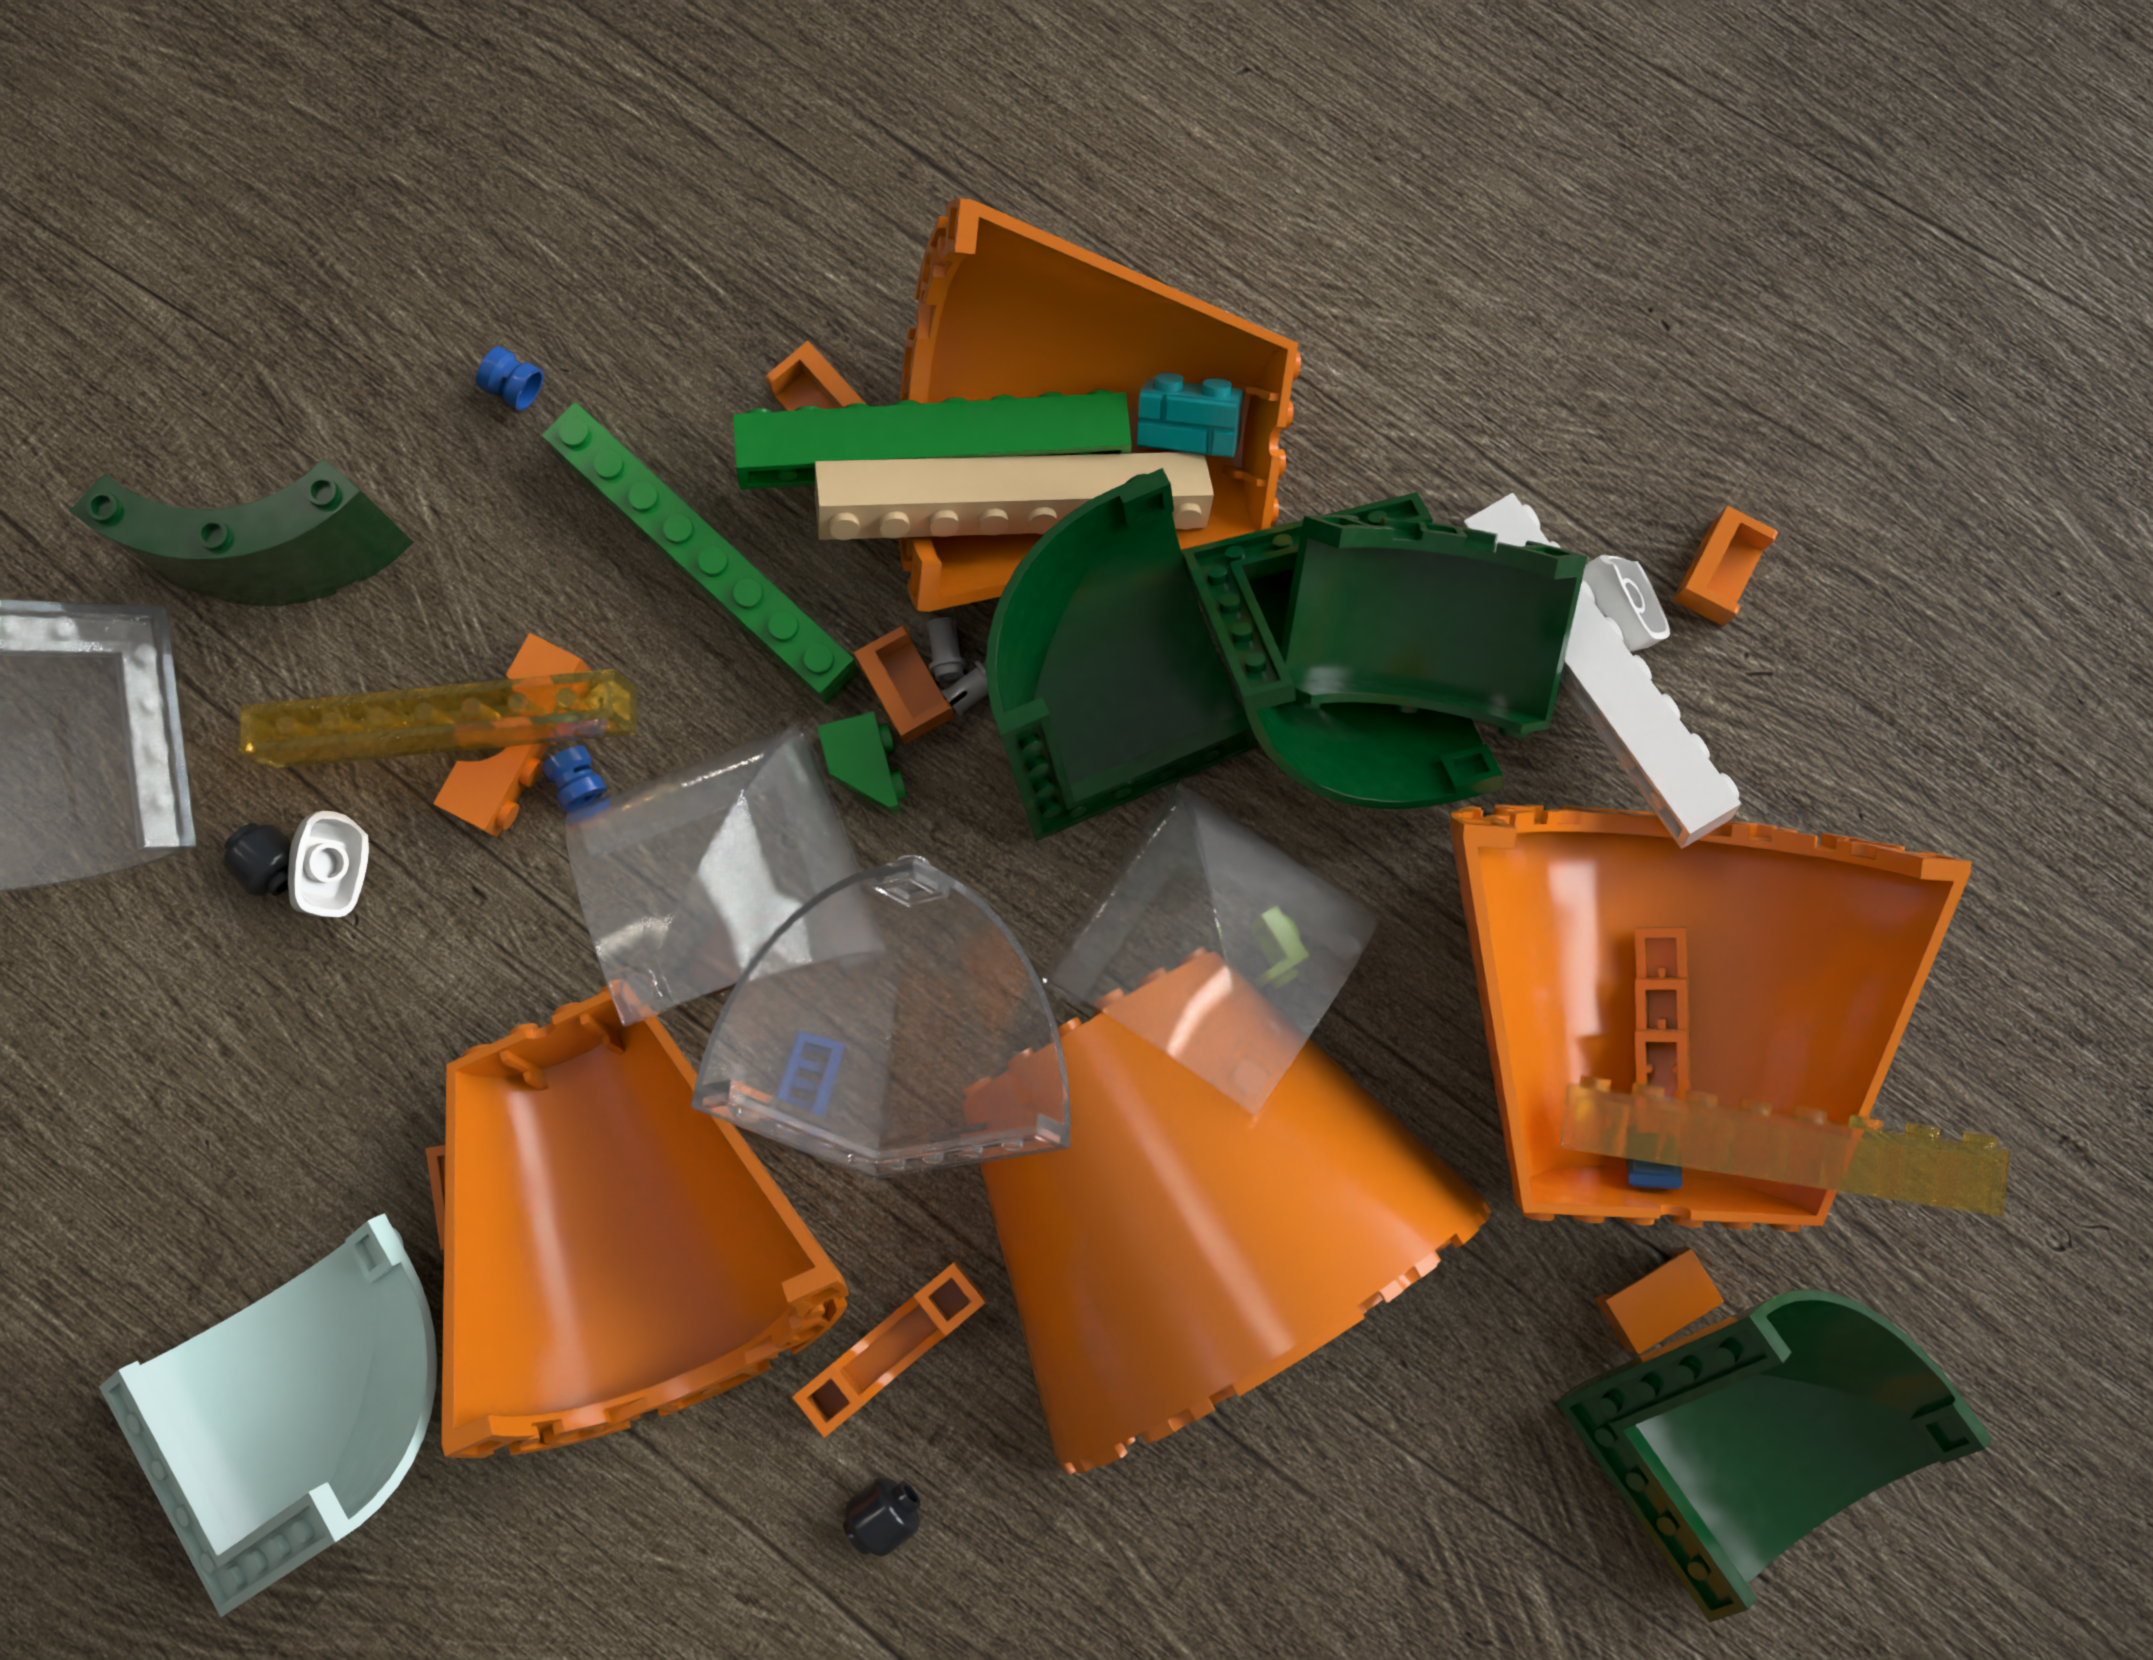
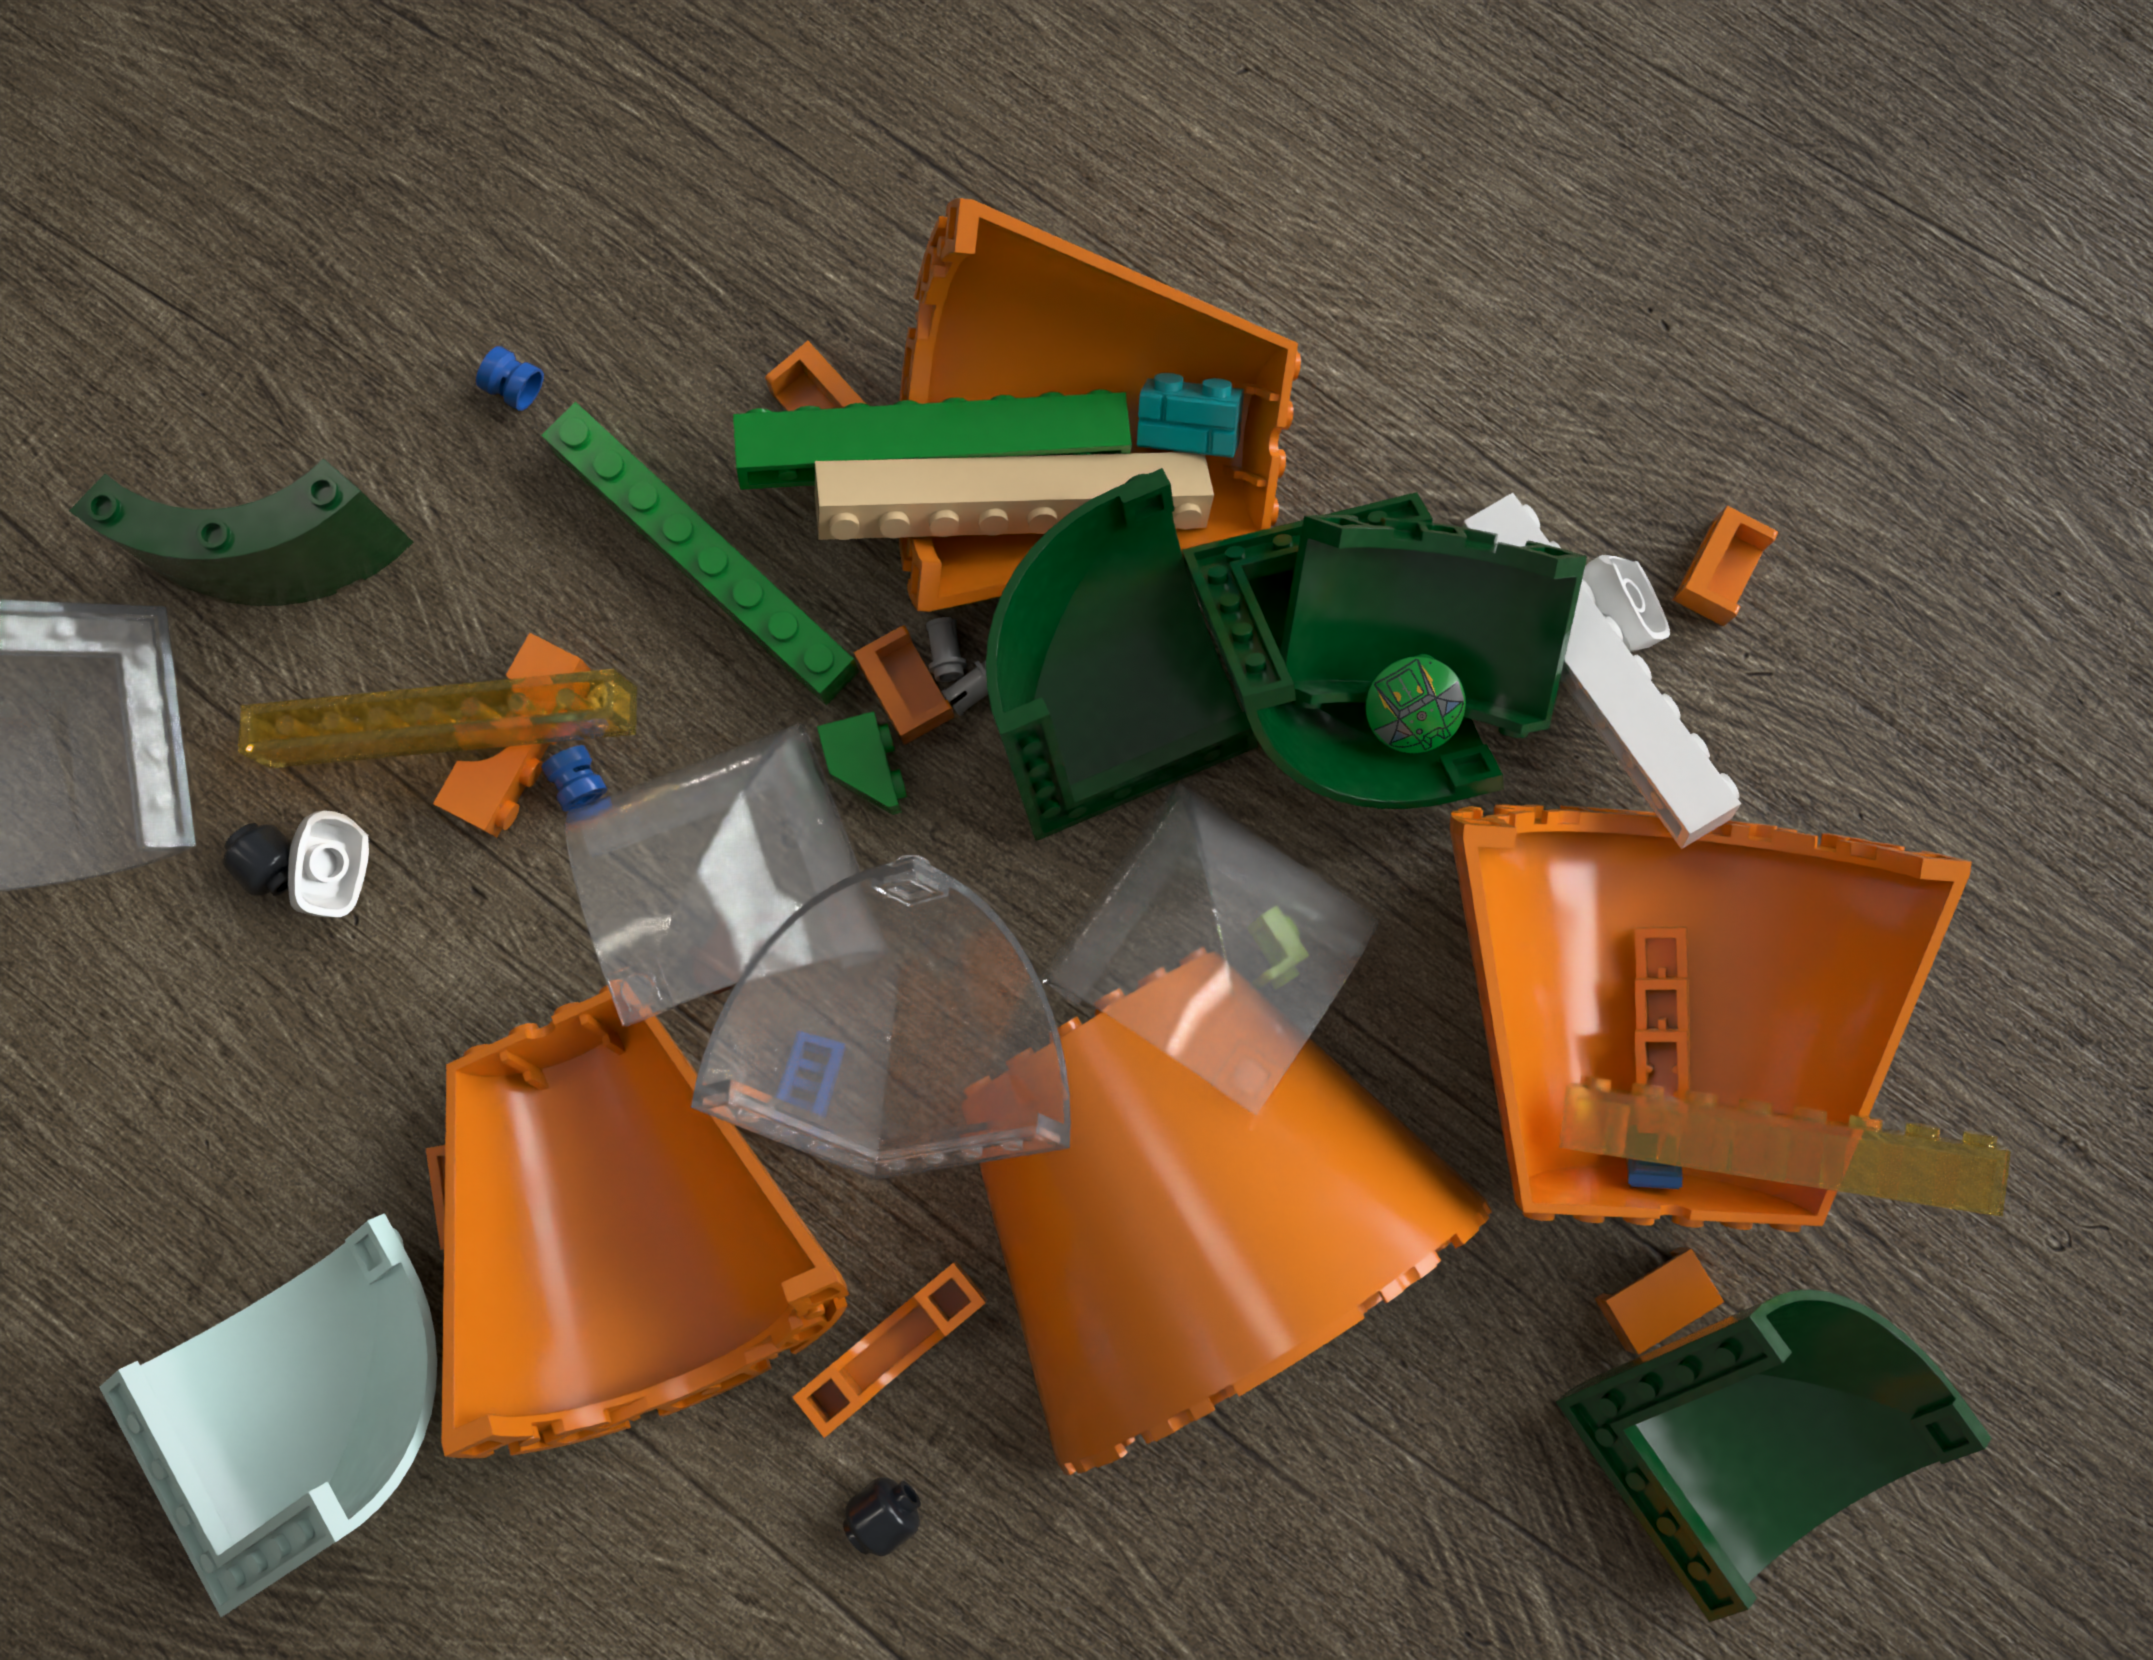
(1415, 704): none -> green dish

